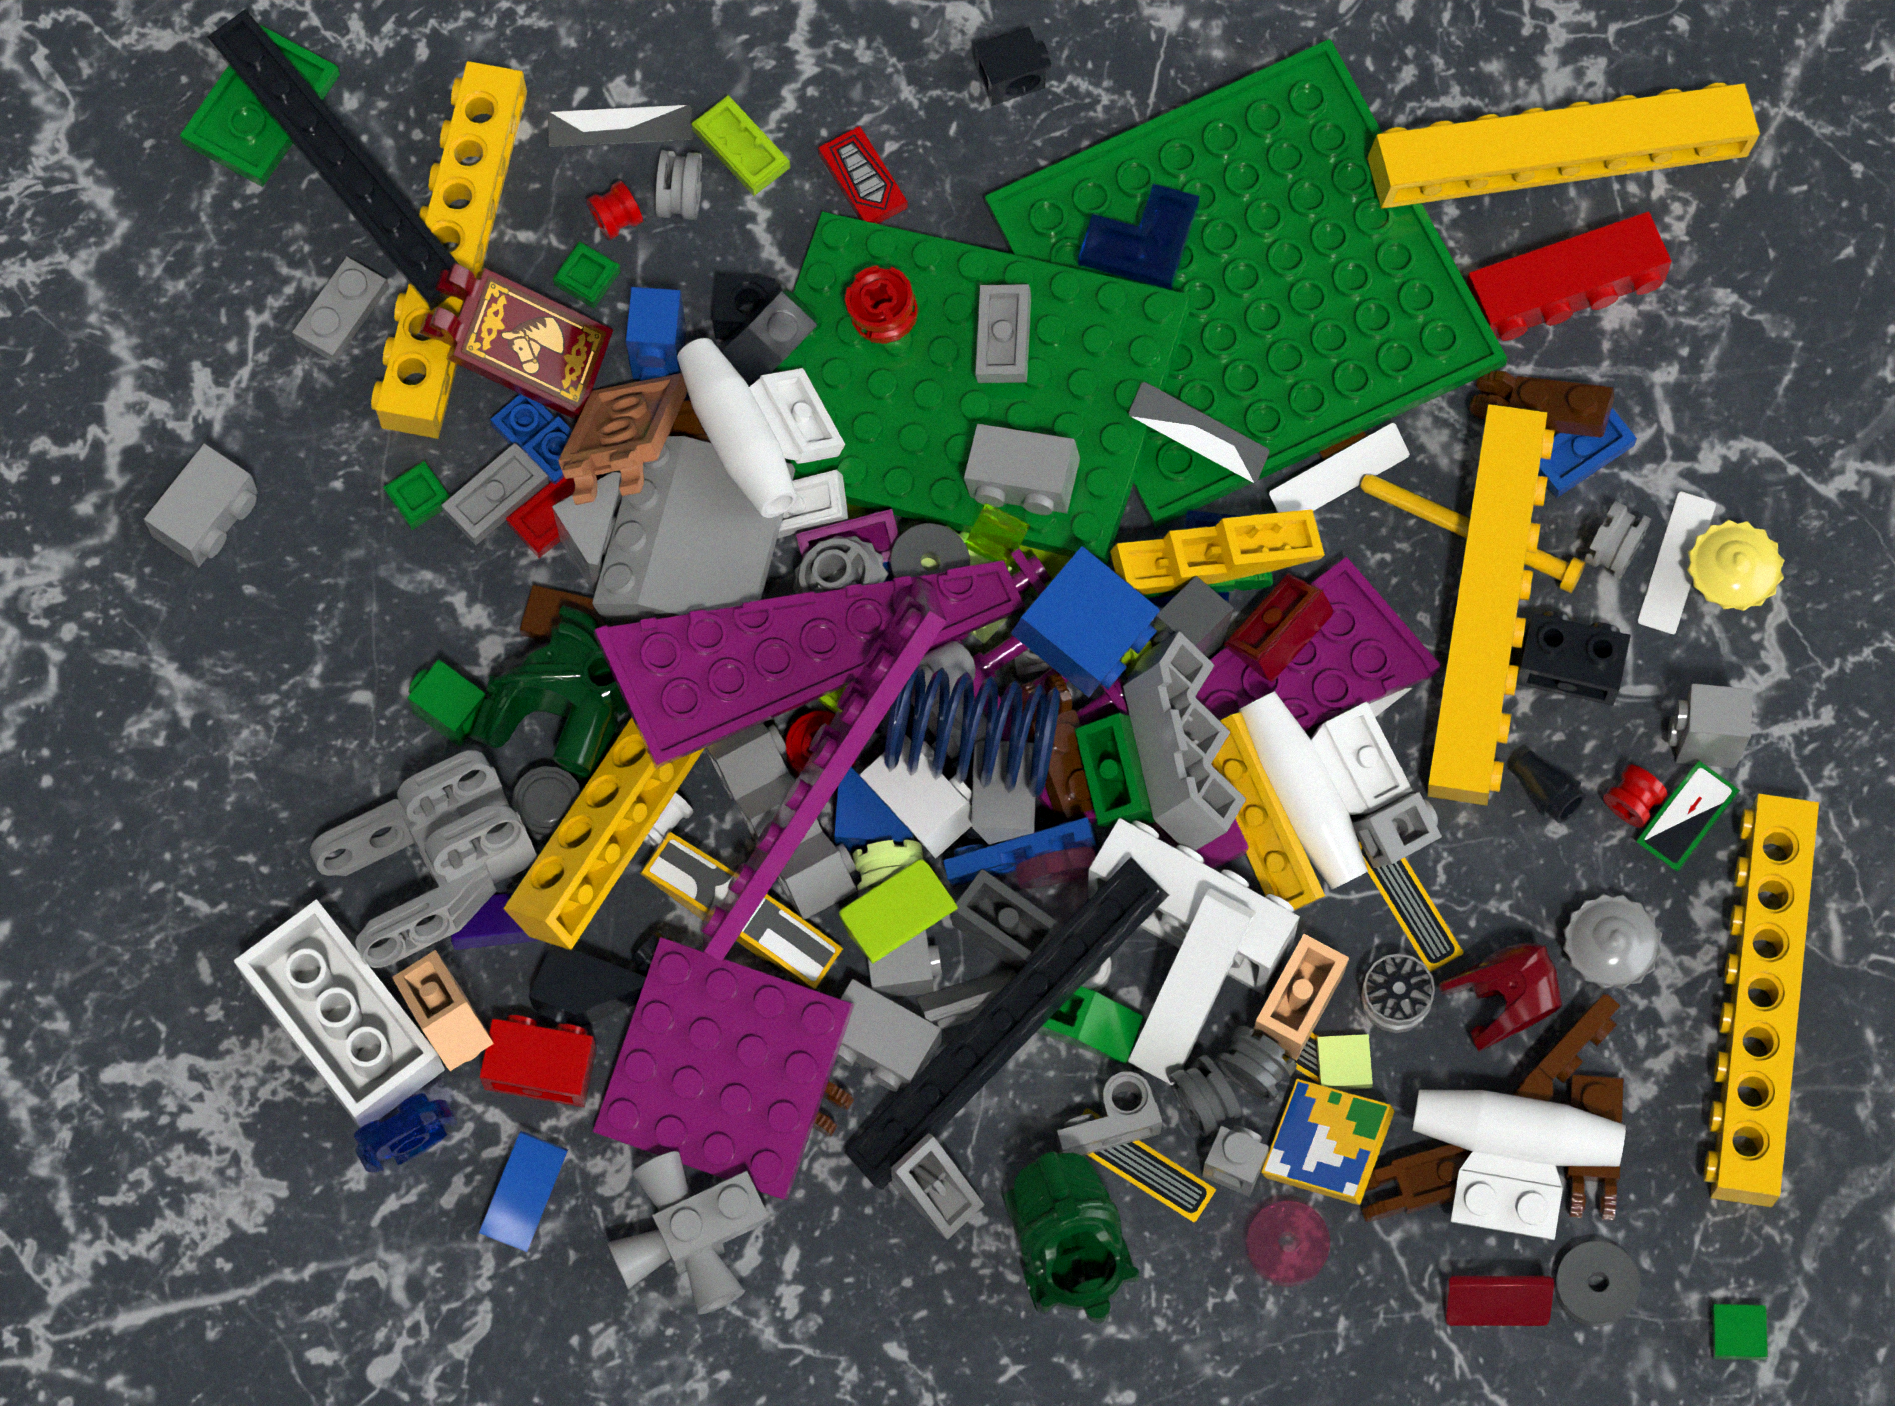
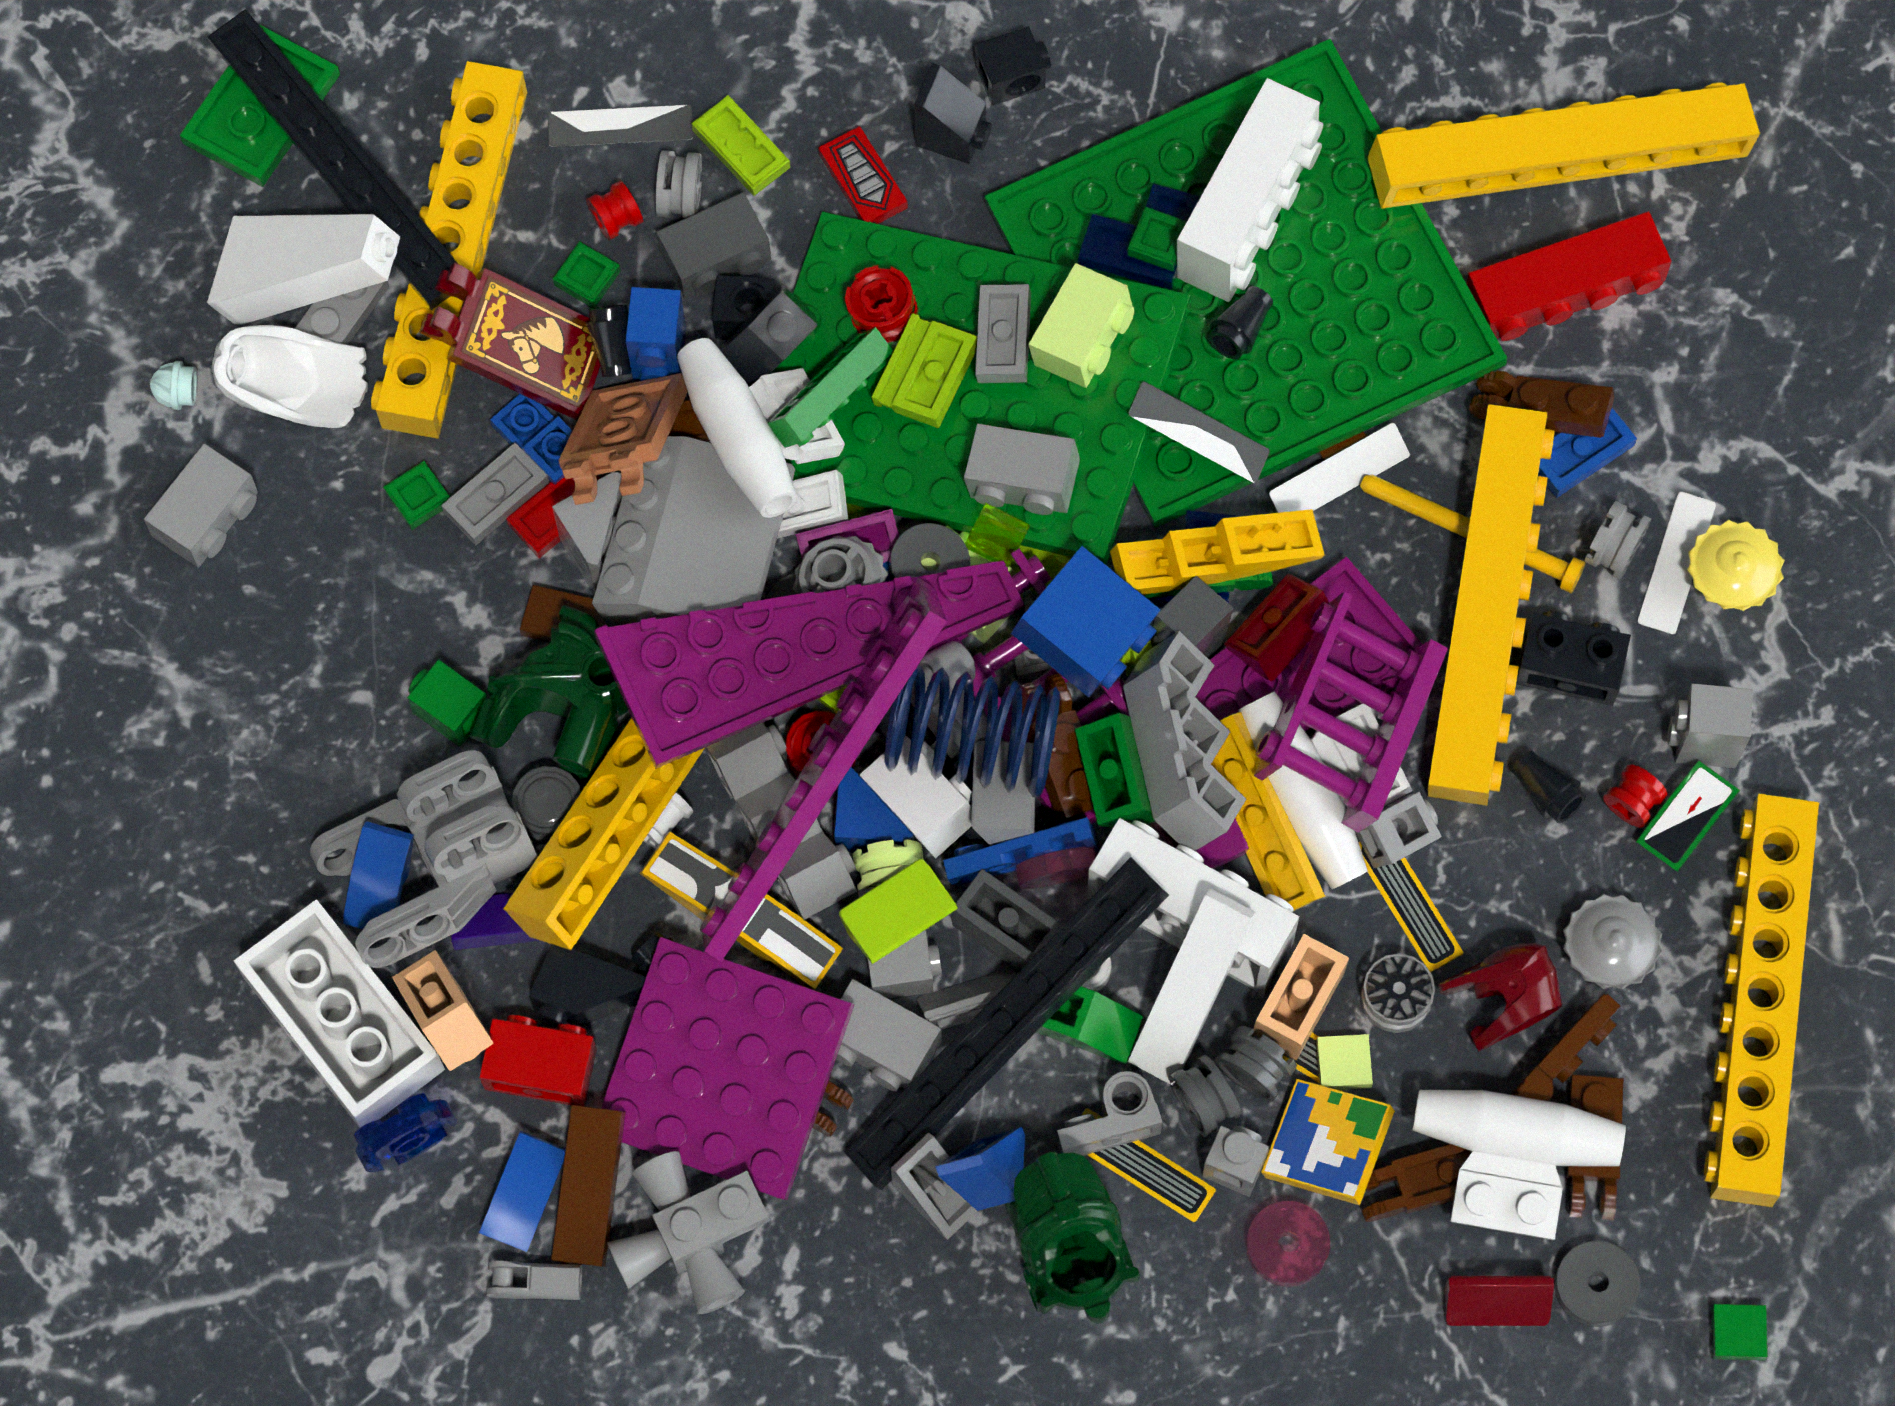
(175, 385): none -> light aqua plate
(291, 374): none -> white hair
(298, 261): none -> white slope
(377, 873): none -> blue slope
(543, 1281): none -> light grey bar
(588, 1186): none -> reddish brown tile
(608, 335): none -> black cone
(714, 243): none -> dark grey brick
(830, 388): none -> piece
(925, 370): none -> lime plate
(949, 117): none -> black slope
(986, 1169): none -> blue slope
(1081, 326): none -> yellowish green brick
(1156, 239): none -> green tile
(1239, 325): none -> black cone
(1249, 191): none -> white brick
(1398, 710): none -> magenta fence

